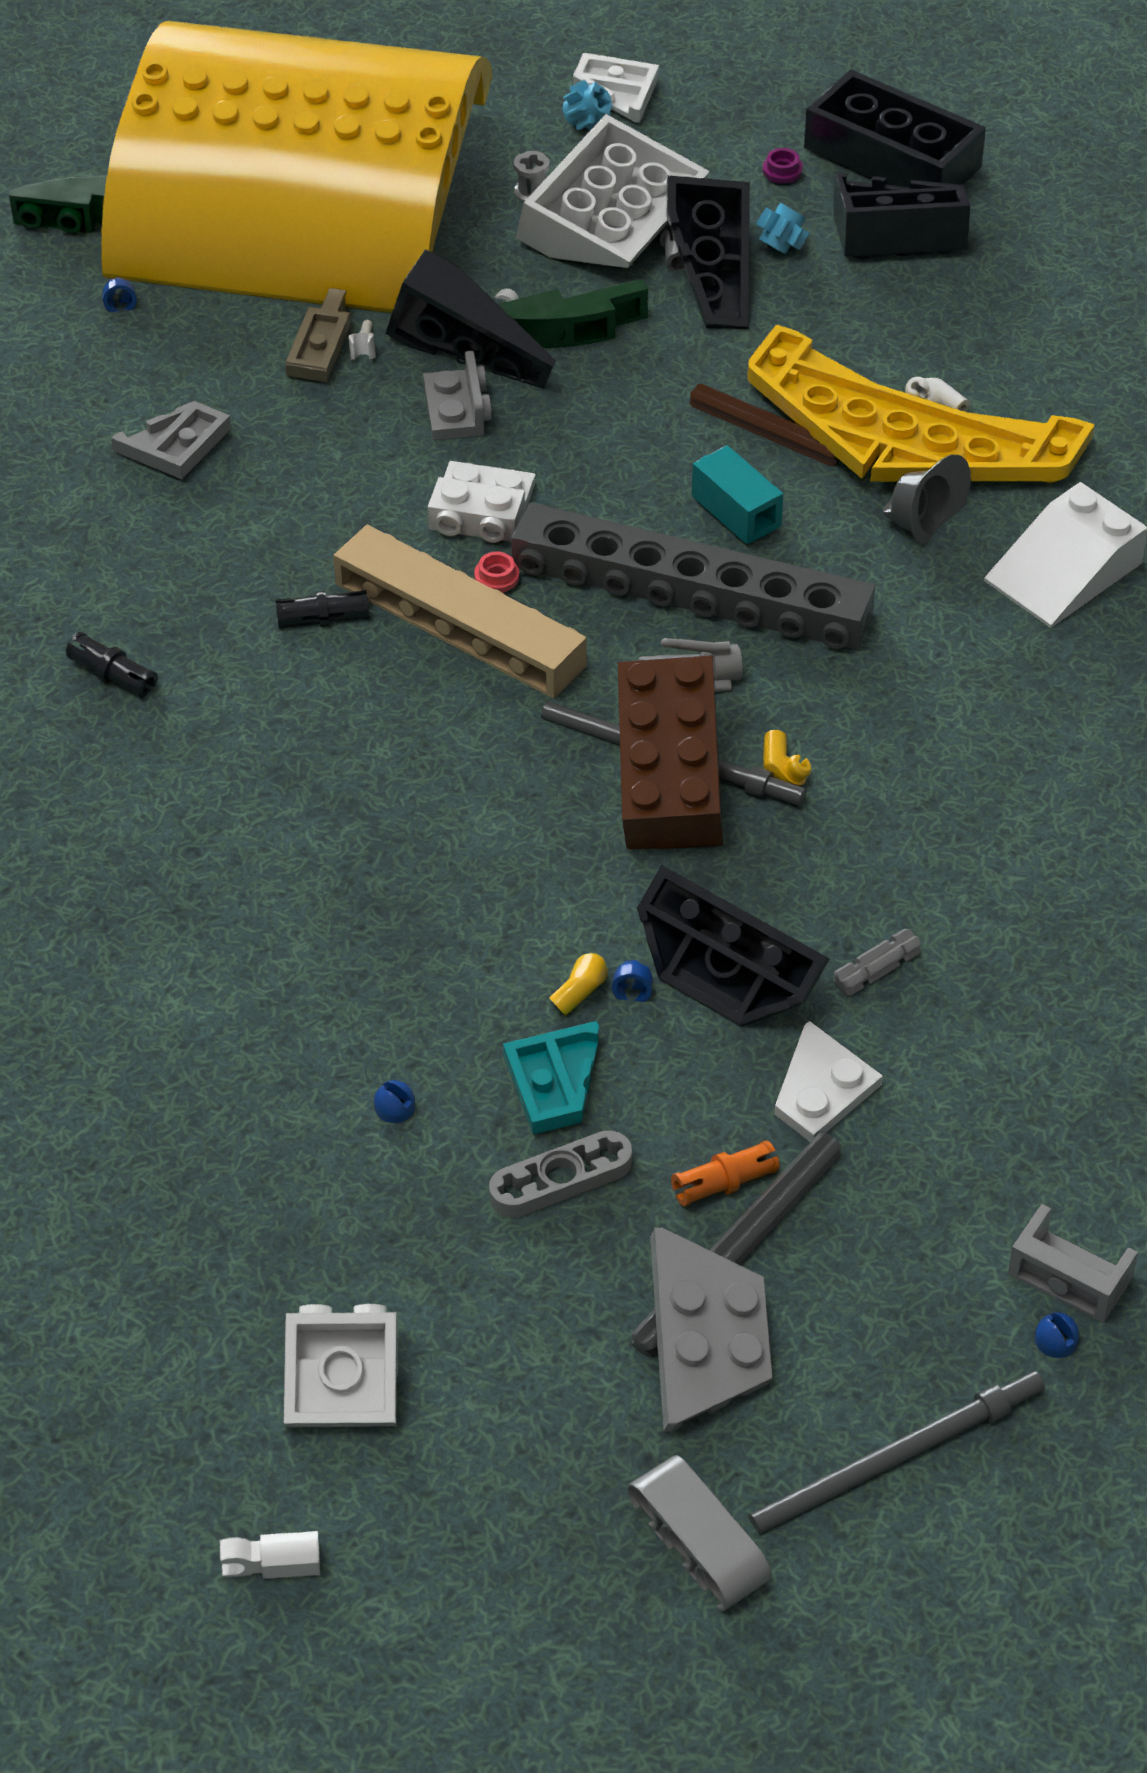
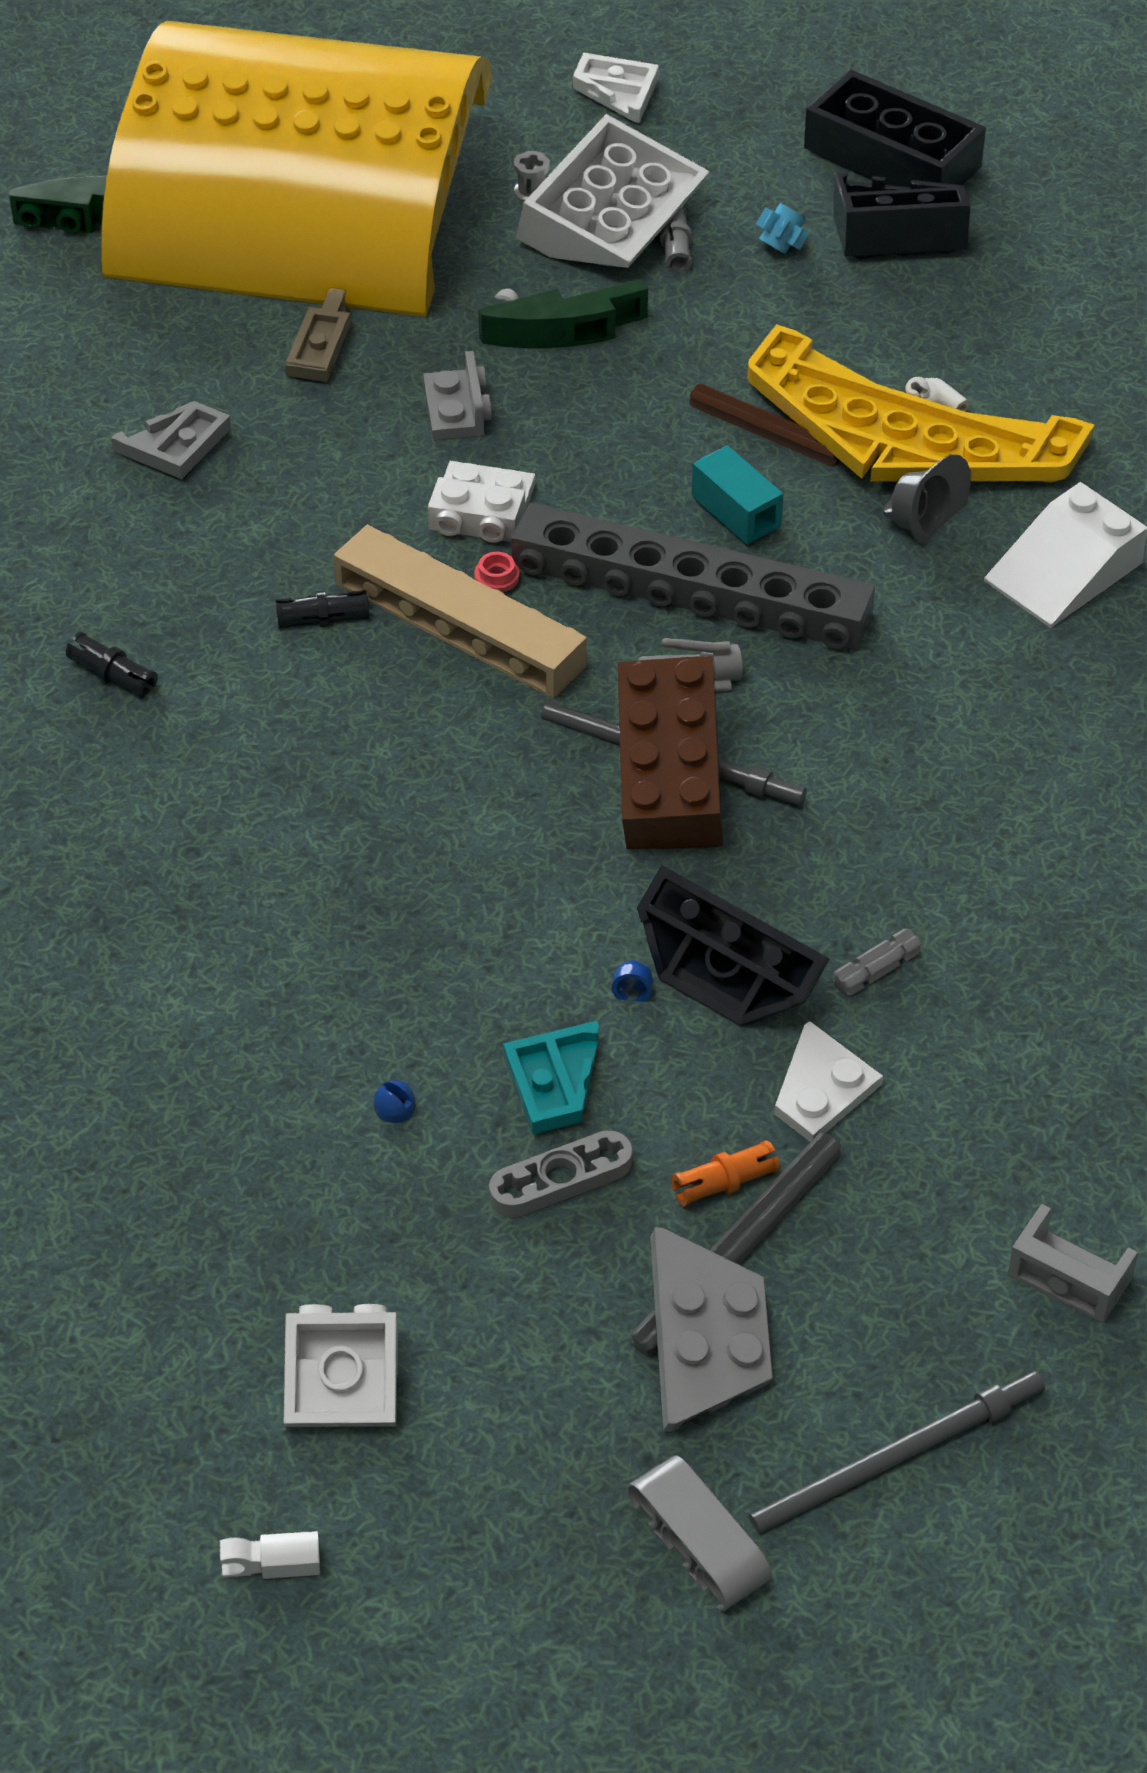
(126, 294): blue hinge -> none
(363, 341): white hand -> none
(453, 314): black wedge -> none
(585, 977): yellow arm -> none
(586, 104): medium azure gear -> none
(713, 240): black wedge -> none
(777, 761): yellow arm -> none
(782, 166): magenta plate -> none
(1052, 1340): blue hinge -> none

